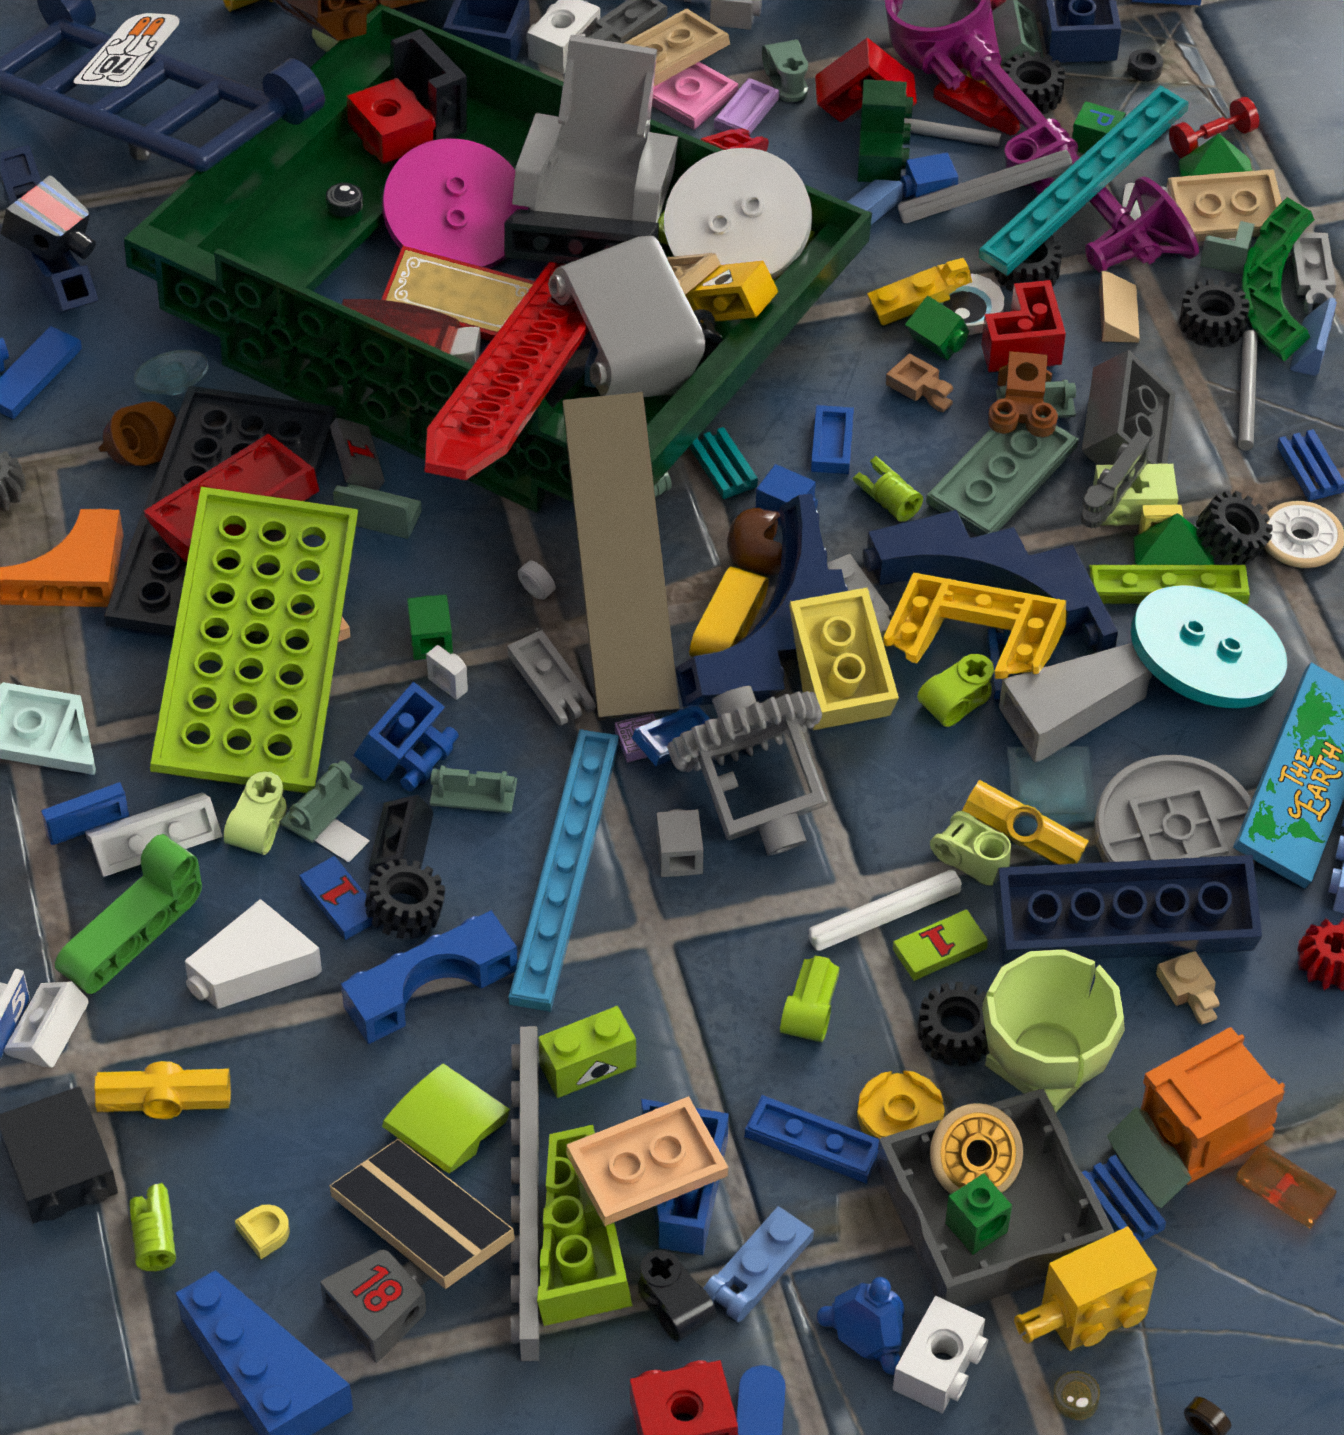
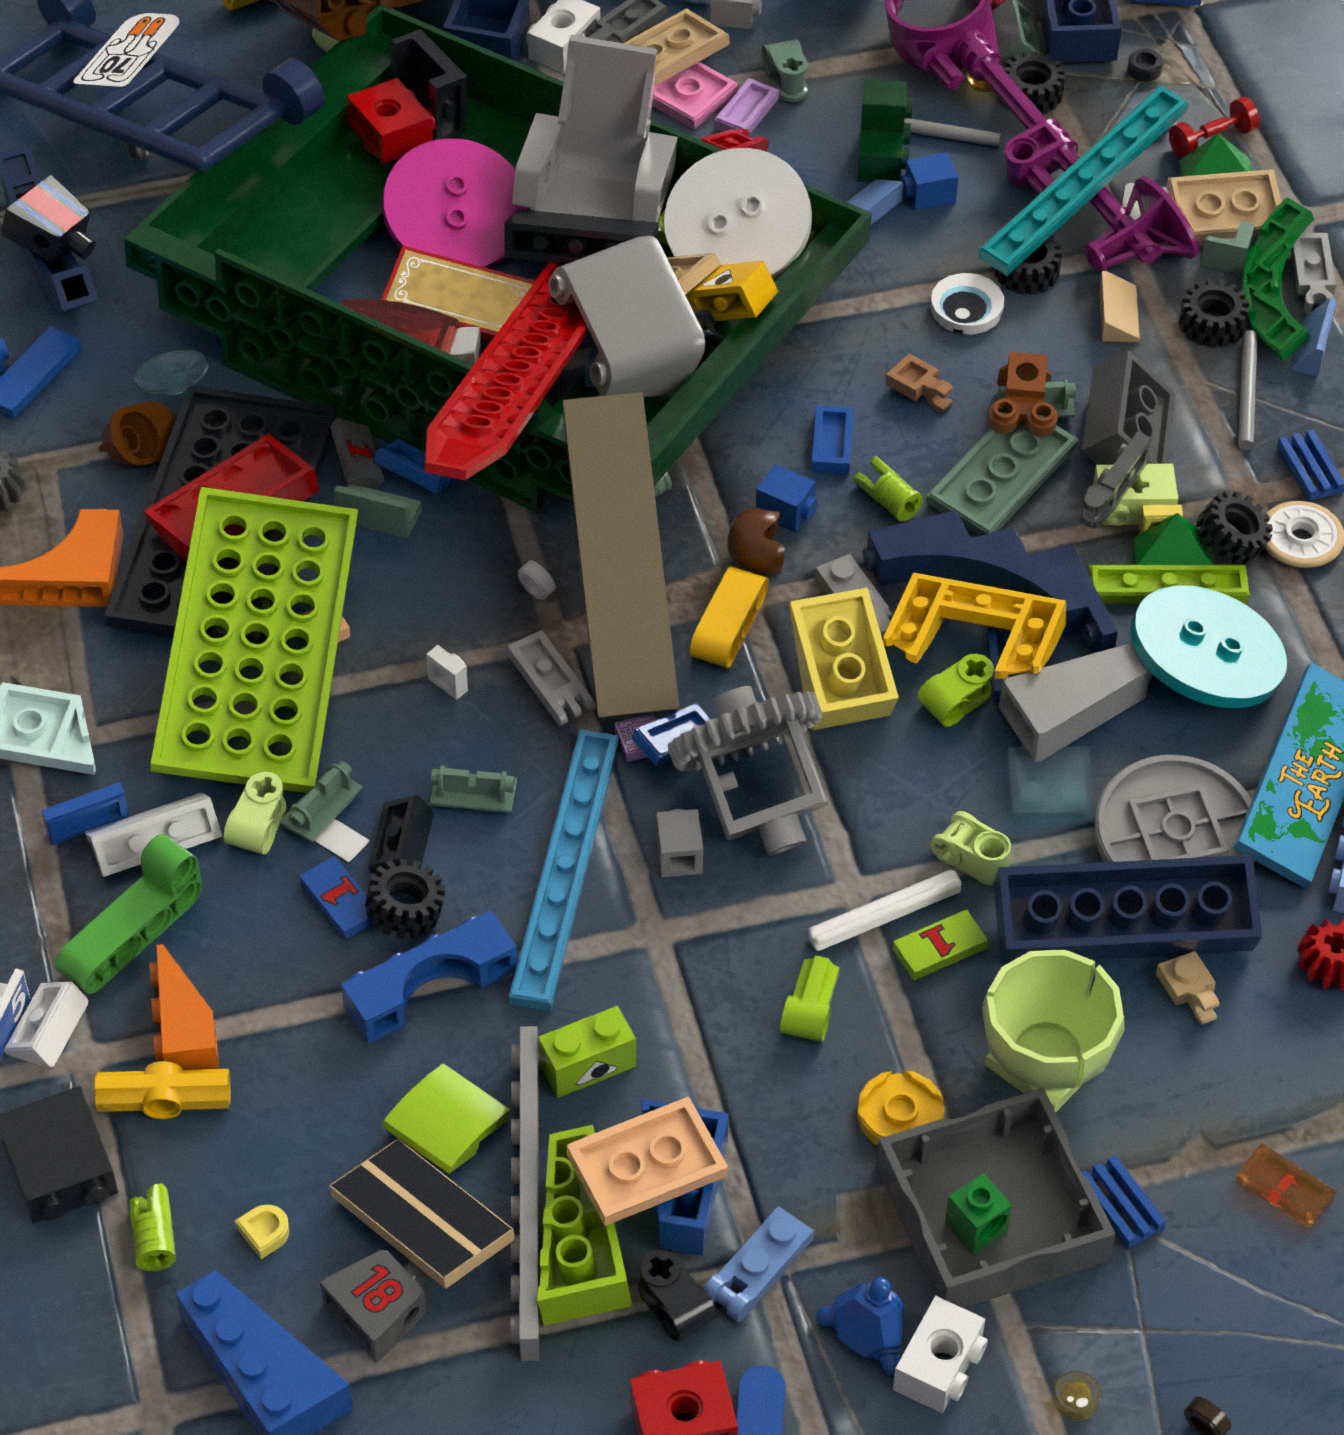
(185, 1018): none -> orange slope
(251, 958): white slope -> none
(344, 199): black tile -> none
(399, 732): blue brick -> none
(410, 464): none -> blue tile
(429, 624): green brick -> none
(712, 442): teal tile -> none
(757, 656): dark blue arch -> none
(813, 1139): blue tile -> none
(841, 83): red brick -> none
(906, 295): yellow hinge -> none
(938, 328): green brick -> none
(949, 1043): black tyre -> none
(970, 1124): wheel -> none
(979, 103): red hinge -> none
(984, 186): light grey axle -> none
(1000, 813): yellow piece -> none
(1029, 327): red brick -> none
(1093, 124): green brick -> none
(1093, 1292): yellow brick -> none
(1148, 1157): sand green slope -> none
(1212, 1102): orange container -> none

